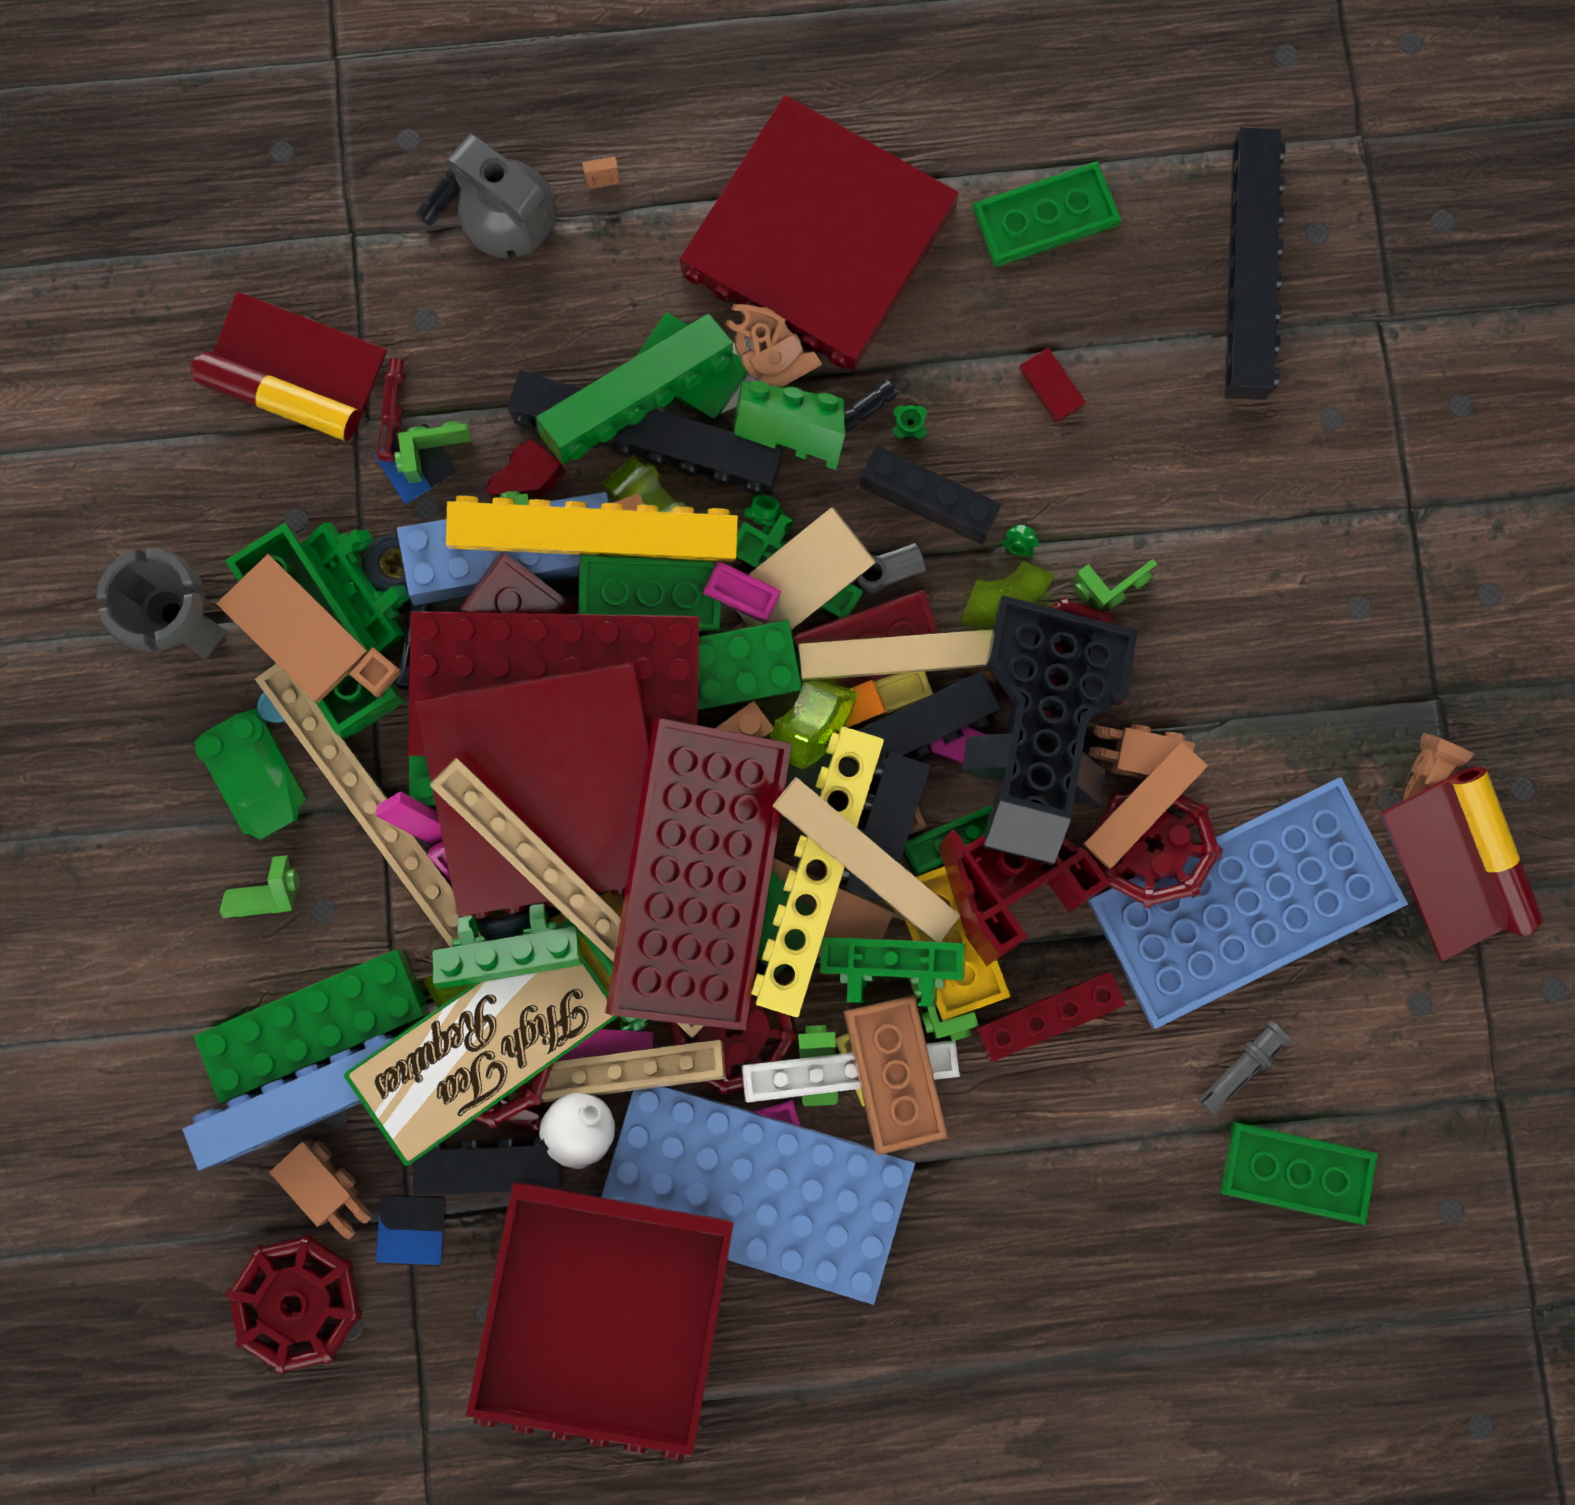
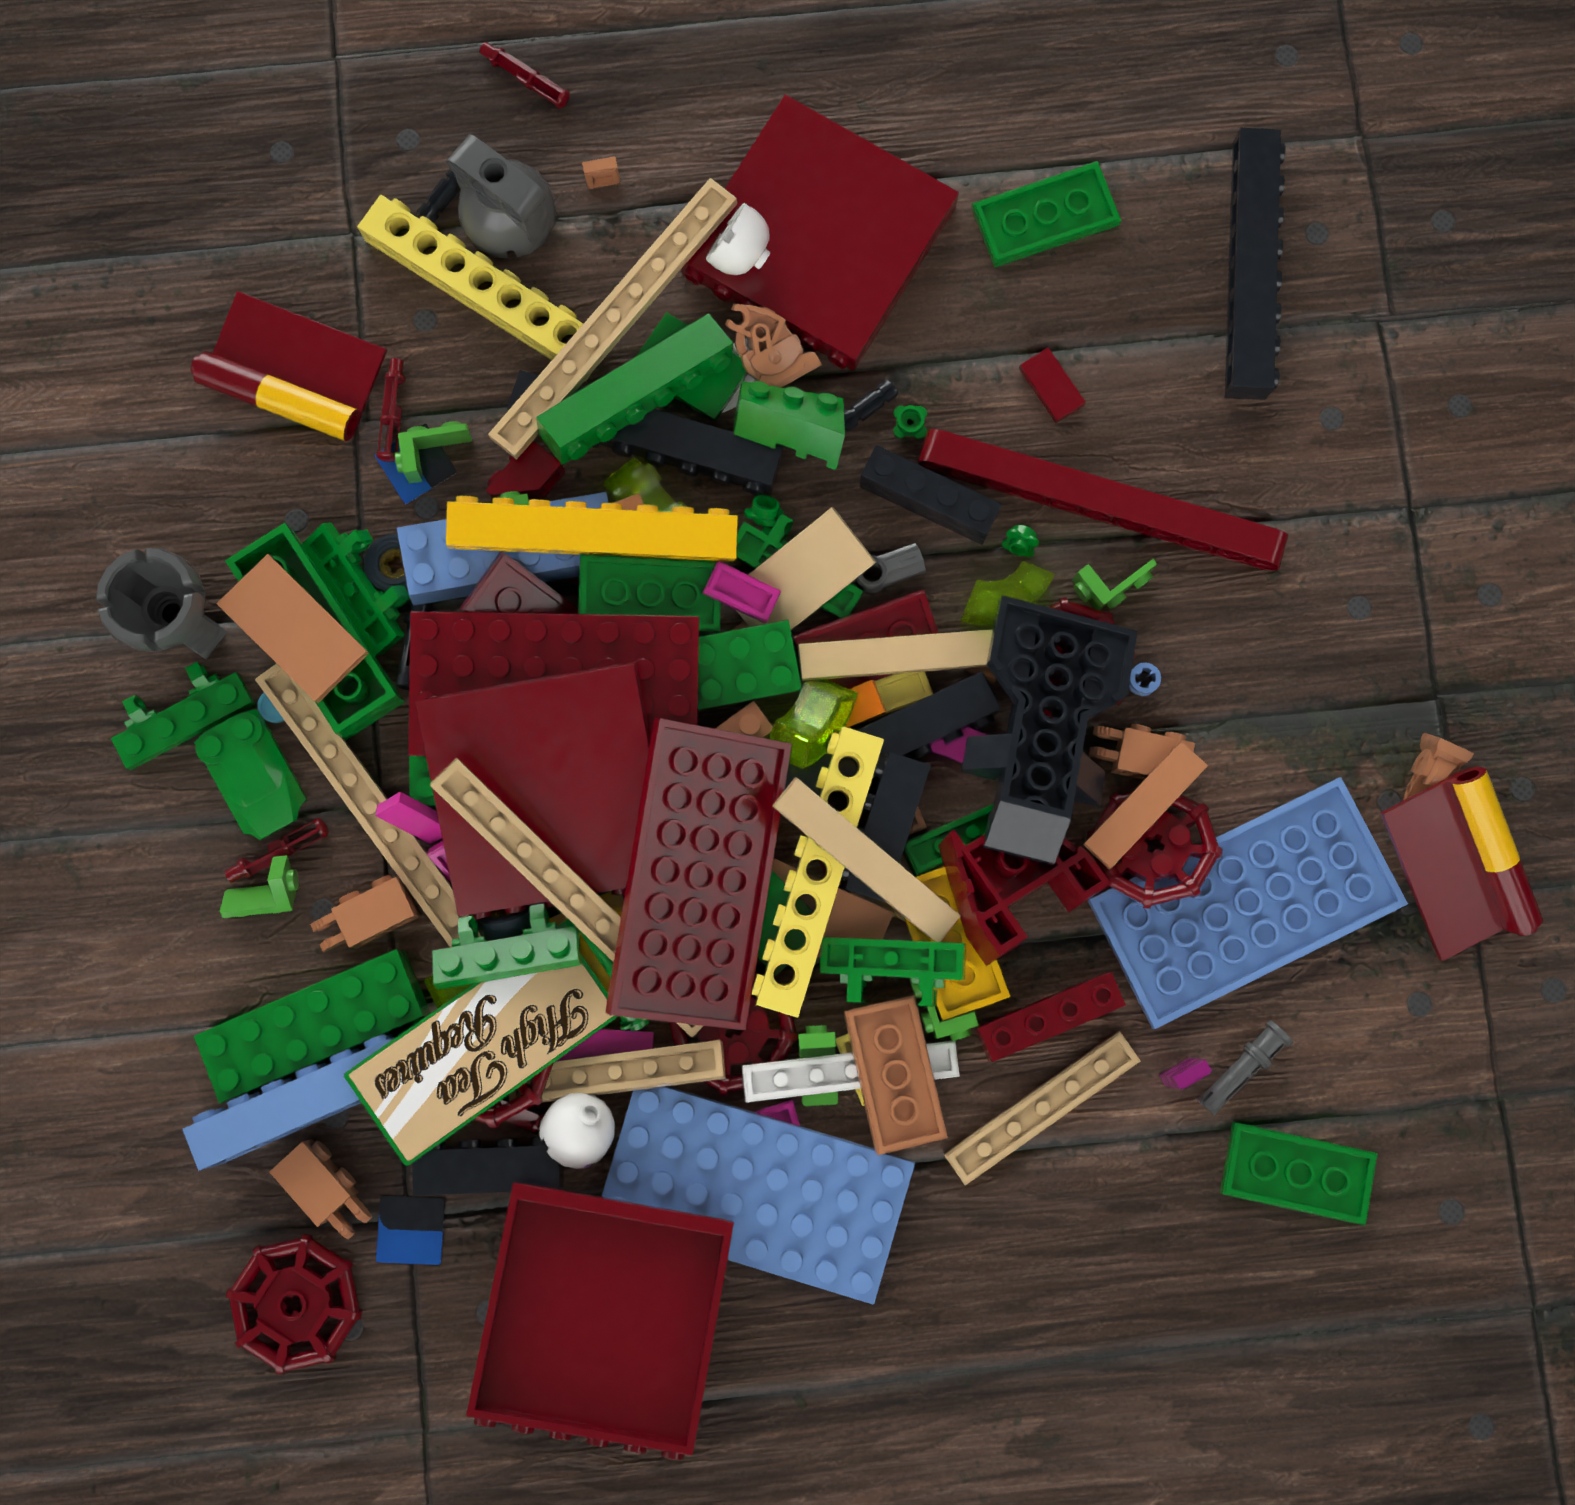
(156, 733): none -> green hinge
(279, 847): none -> dark red piece
(369, 914): none -> nougat hinge
(375, 672): nougat tile -> none
(389, 217): none -> light yellow brick
(526, 75): none -> dark red piece
(614, 316): none -> tan plate
(741, 243): none -> white cylinder
(1041, 1107): none -> tan tile
(1103, 500): none -> dark red beam
(1152, 686): none -> medium blue bush
(1185, 1073): none -> magenta tile

